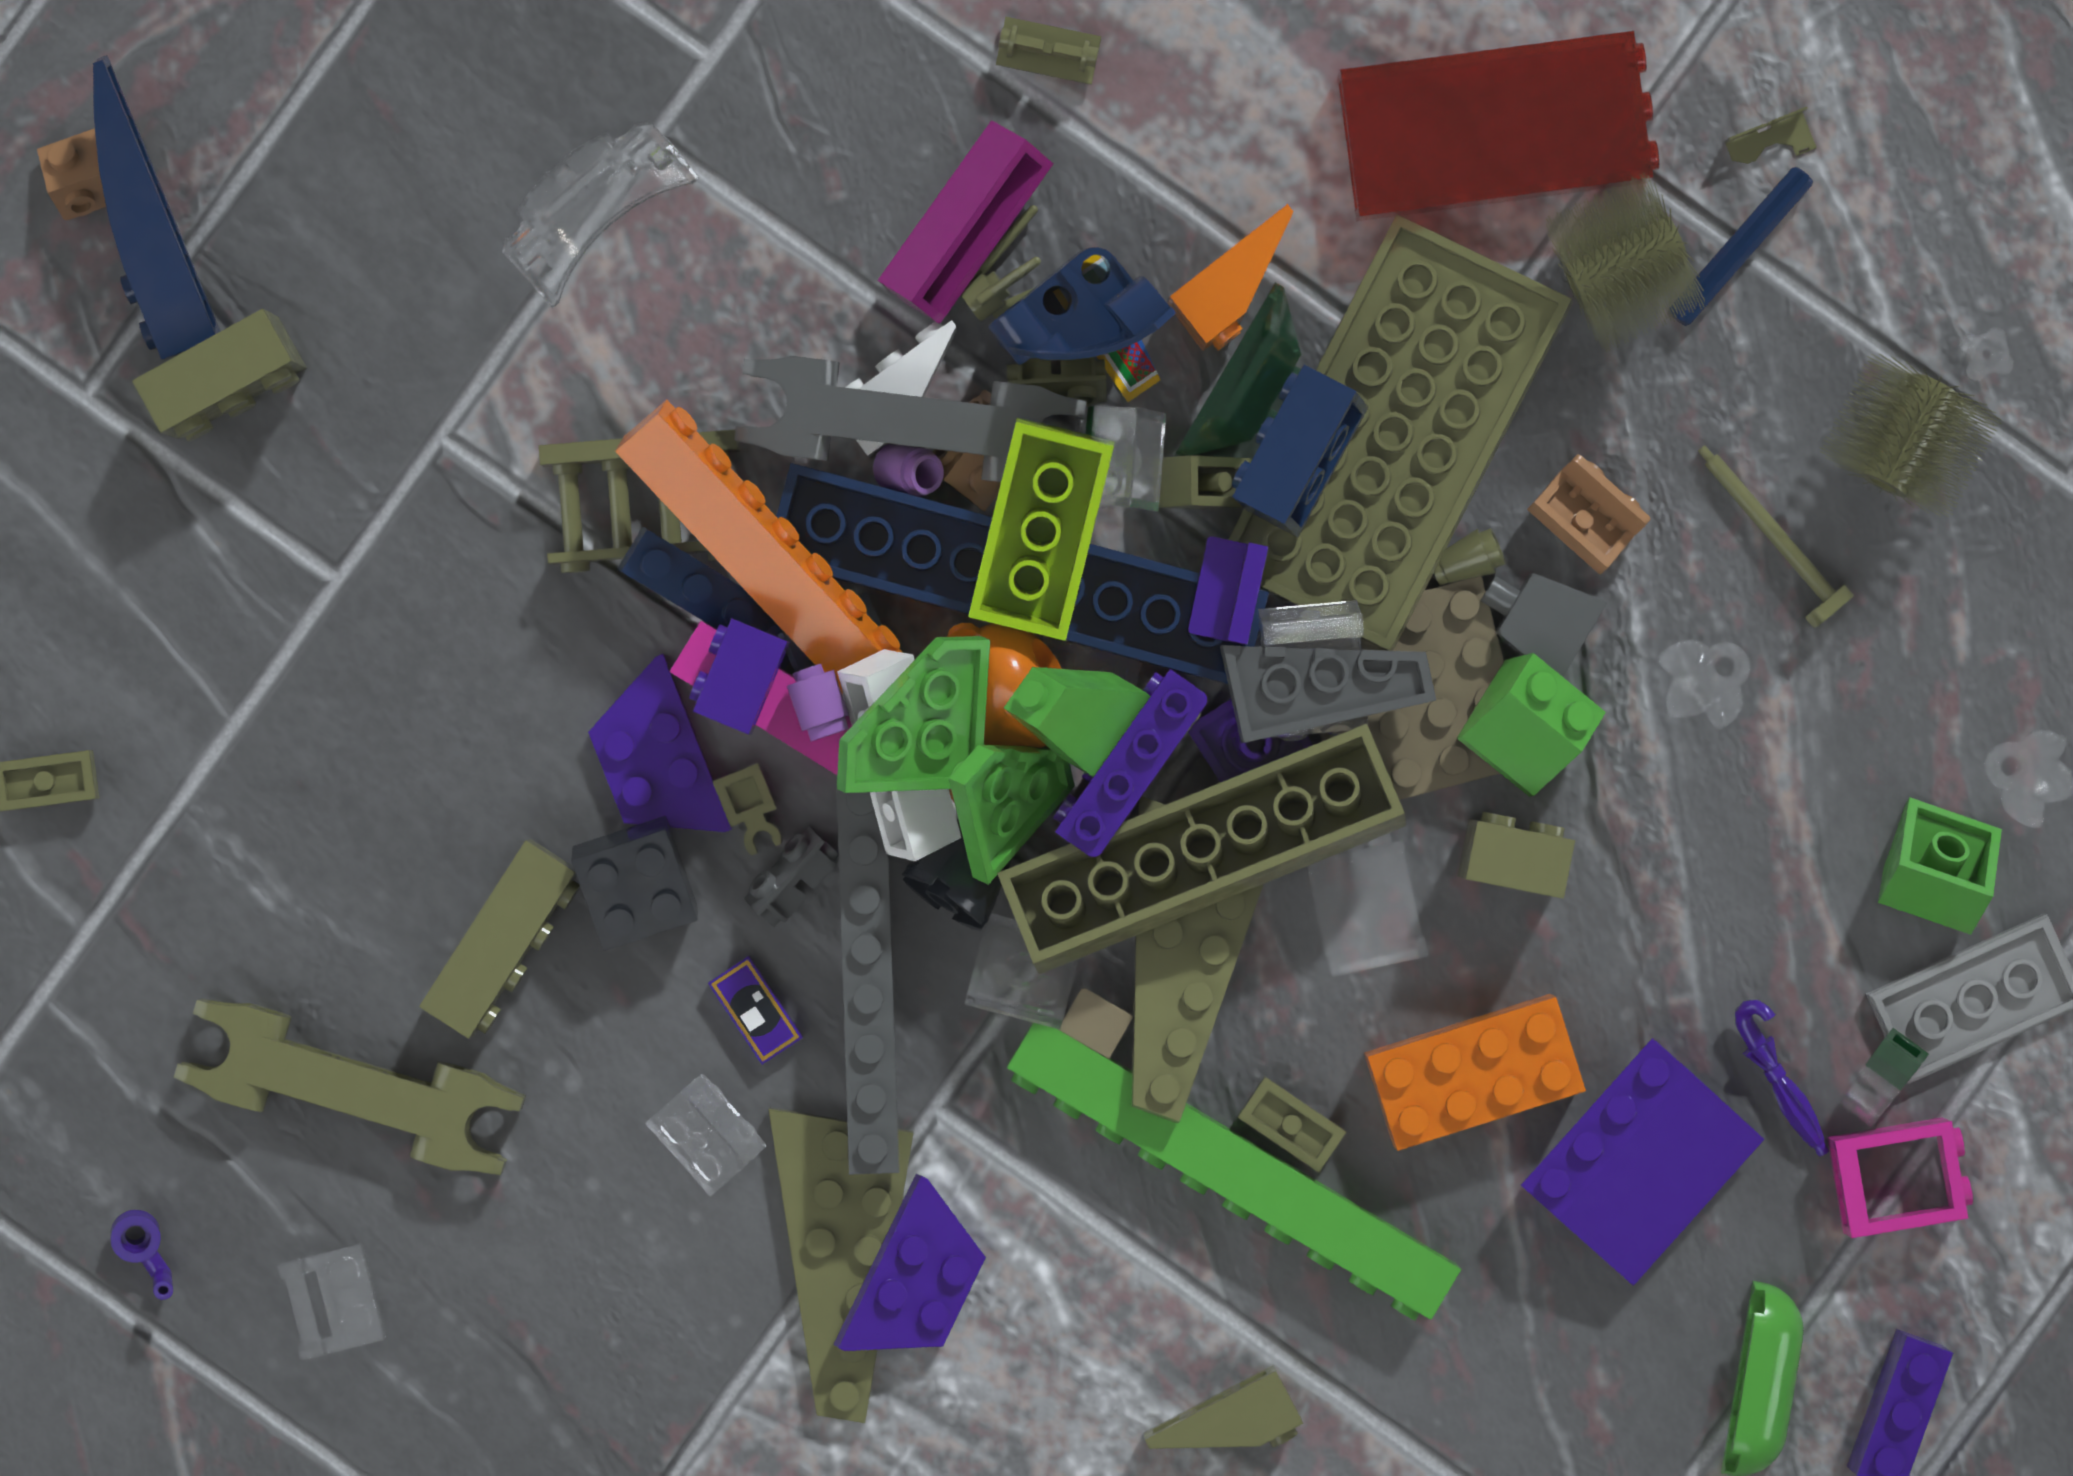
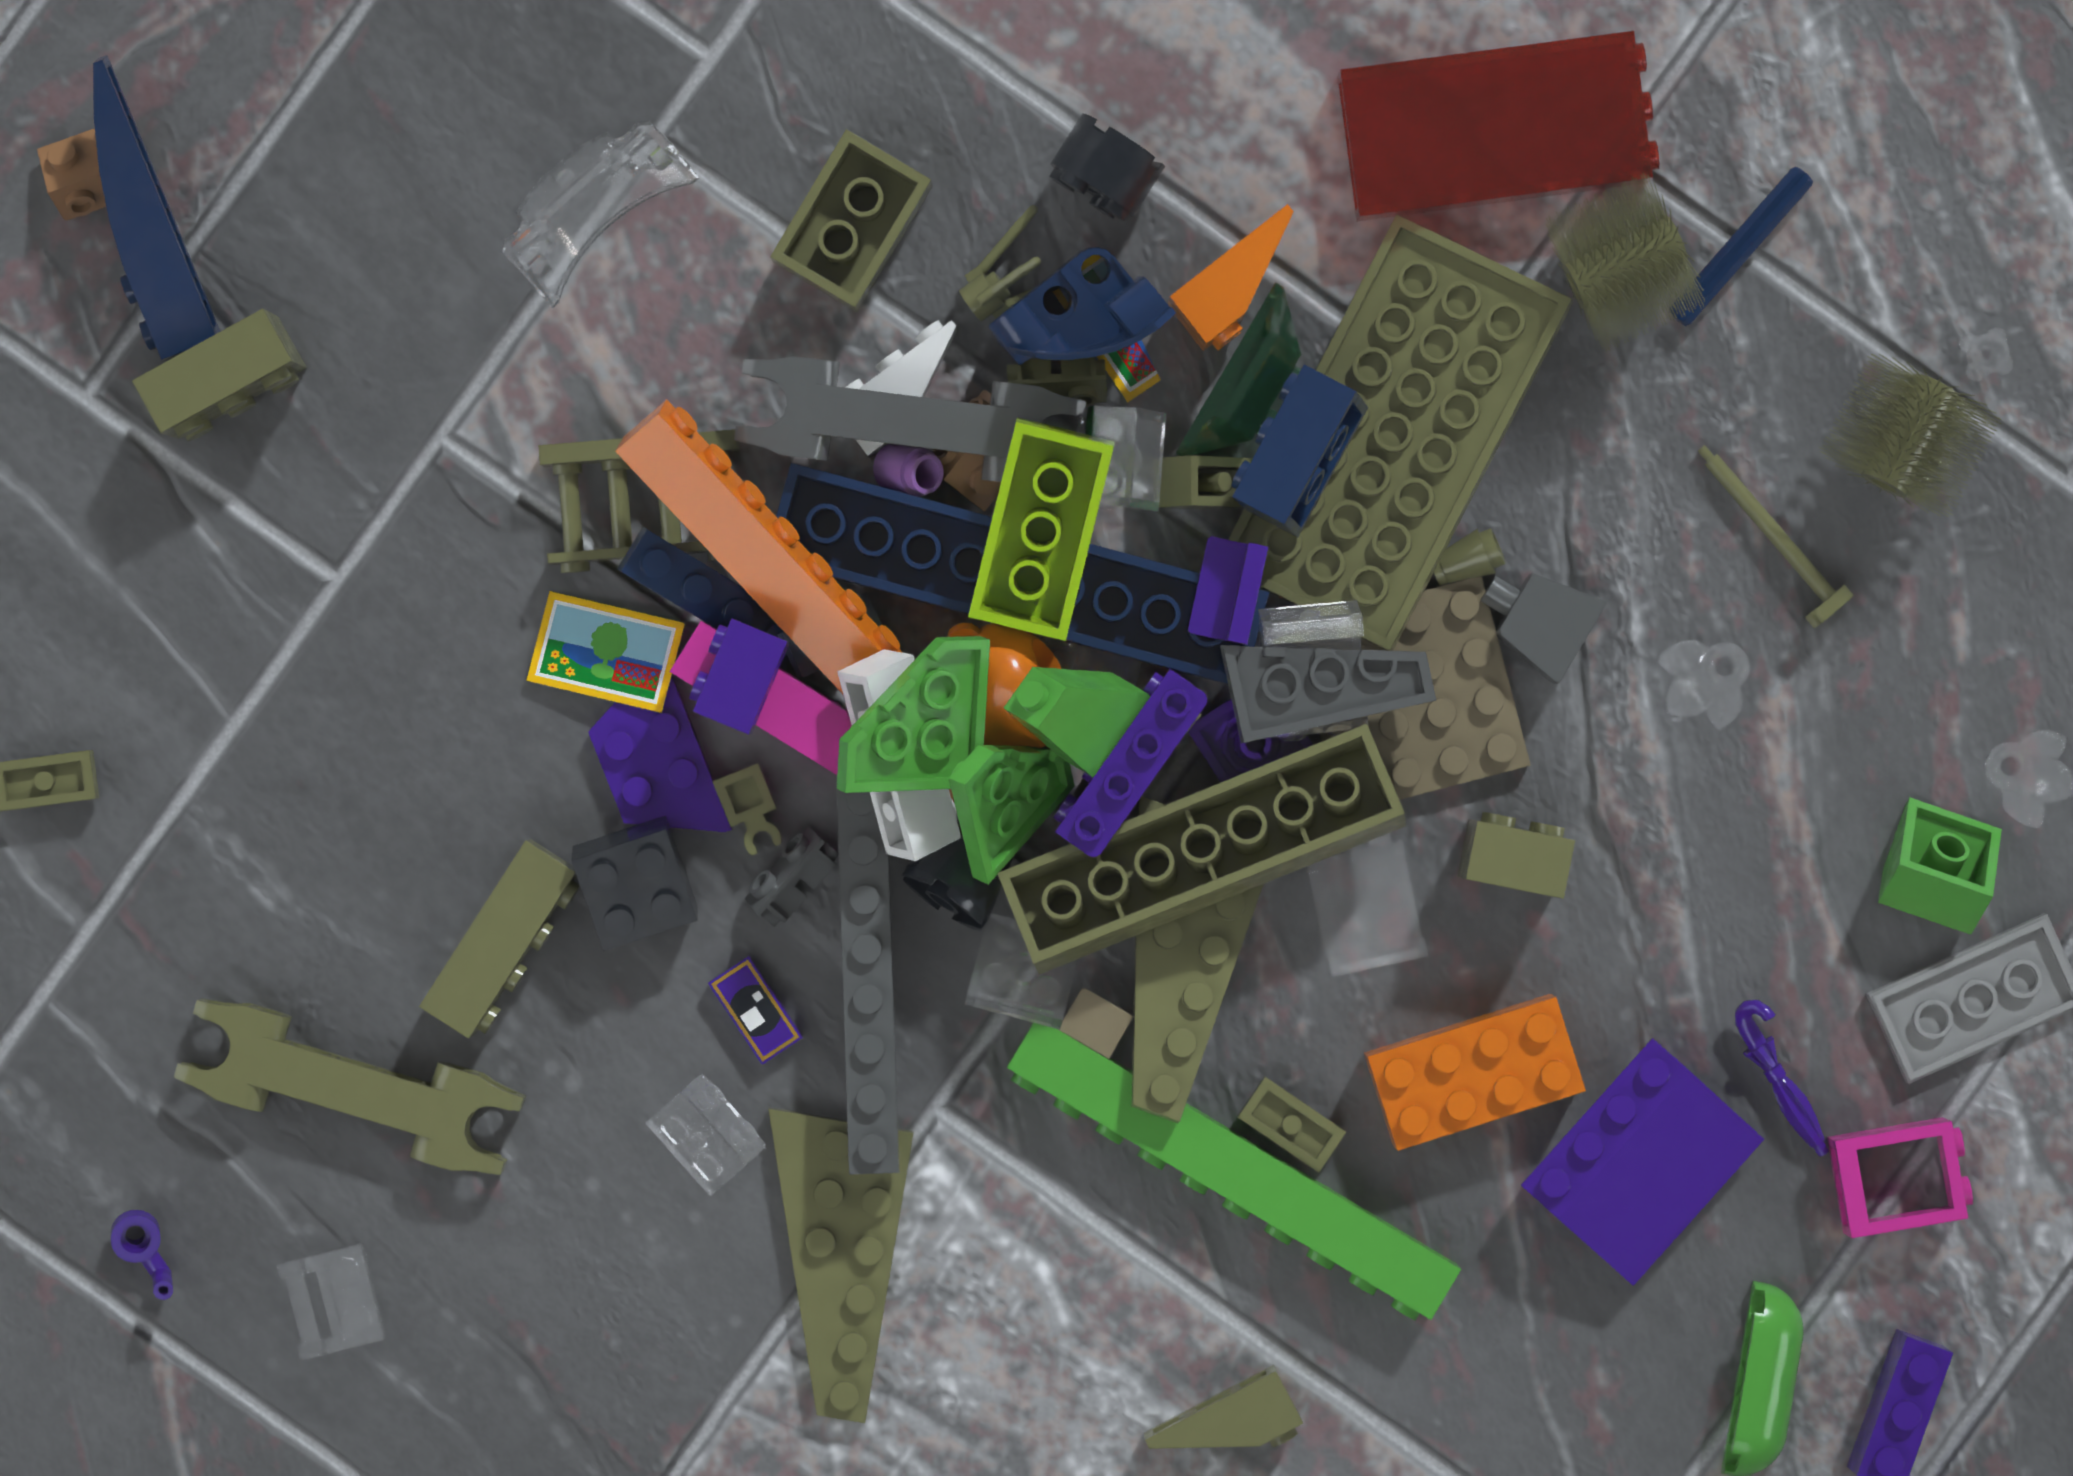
(605, 651): none -> sticker
(818, 702): medium lavender brick -> none
(851, 220): none -> olive brick
(915, 1278): dark purple wing -> none
(965, 221): magenta brick -> none
(1048, 50): olive hinge -> none
(1107, 167): none -> black brick
(1530, 723): bright green slope -> none
(1589, 513): medium nougat bracket -> none
(1789, 132): olive piece -> none
(1883, 1077): leg -> none

